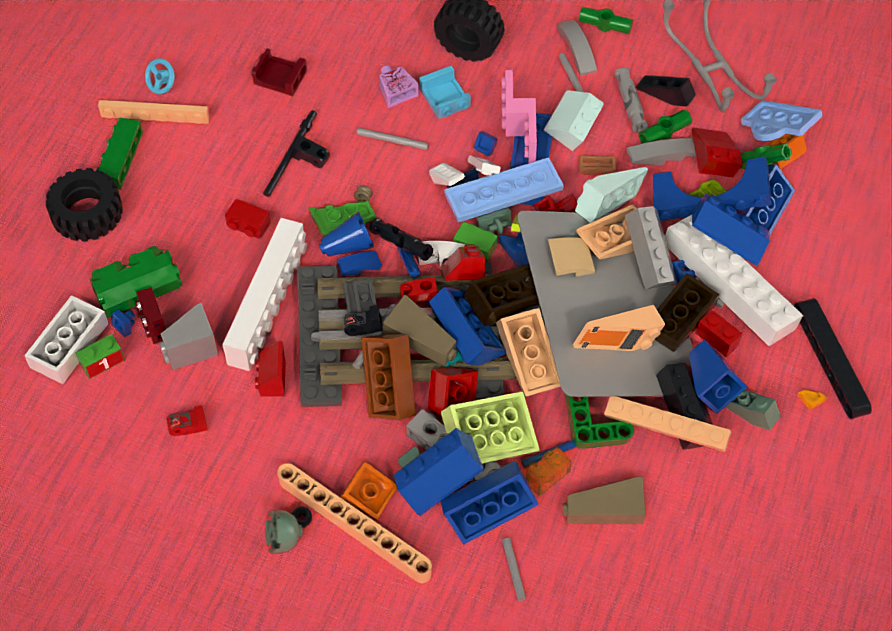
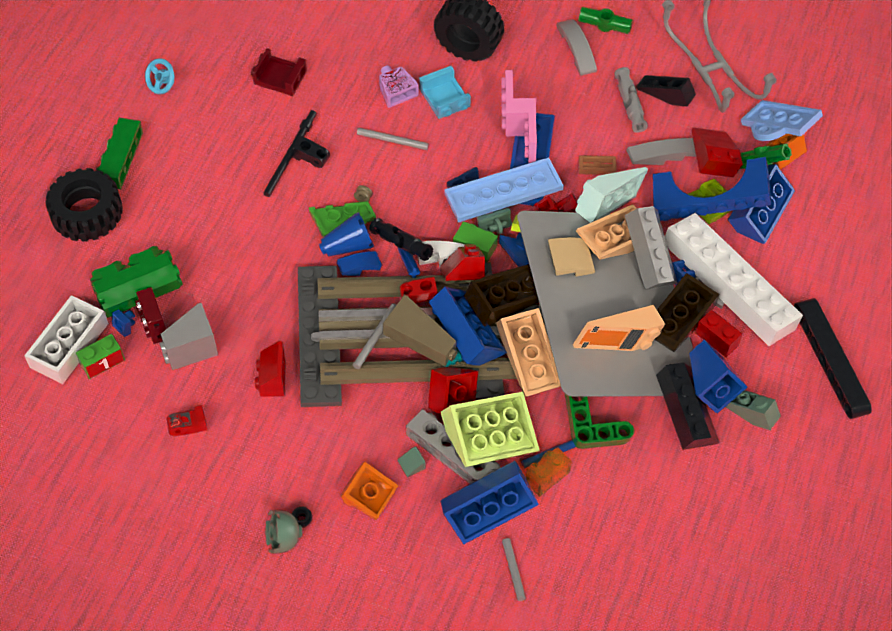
(154, 111): light nougat plate -> none
(247, 219): red brick -> none
(265, 294): white brick -> none
(357, 530): light nougat beam -> none
(359, 295): dark grey plate -> none
(363, 322): black leg -> none
(388, 376): dark orange slope -> none
(439, 471): blue slope -> none
(445, 174): white slope -> none
(484, 165): white hinge -> none
(485, 143): blue tile -> none
(570, 73): light grey bar -> none
(573, 118): light aqua slope -> none
(608, 504): dark tan slope -> none
(666, 127): green piece -> none
(668, 423): light nougat plate -> none
(730, 228): blue slope -> none
(811, 398): light orange tile -> none

